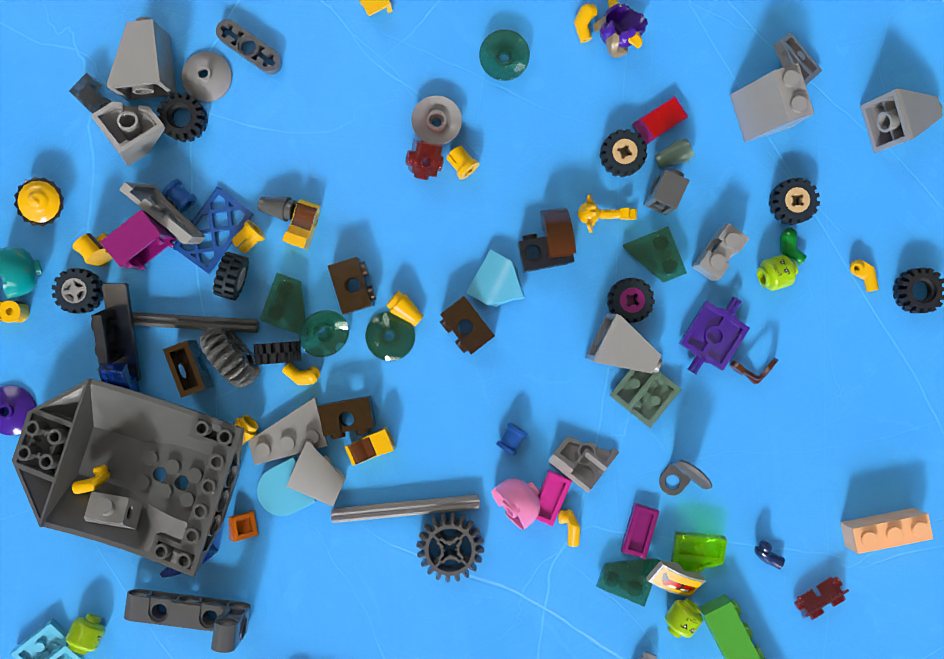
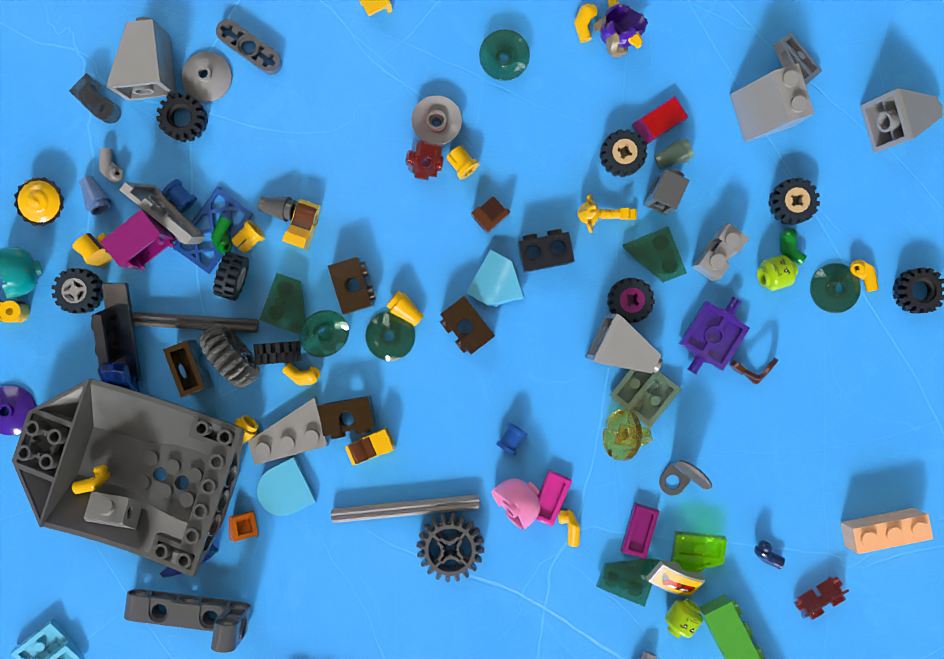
(85, 634): lime head -> none
(94, 197): none -> medium blue cone
(107, 167): none -> light grey arm
(129, 129): light grey slope -> none
(220, 237): none -> green arm
(316, 475): light grey slope -> none
(490, 214): none -> reddish brown panel
(558, 232): reddish brown brick -> none
(582, 461): light grey slope -> none
(624, 435): none -> clear yellow tile
(824, 288): none -> clear green dish

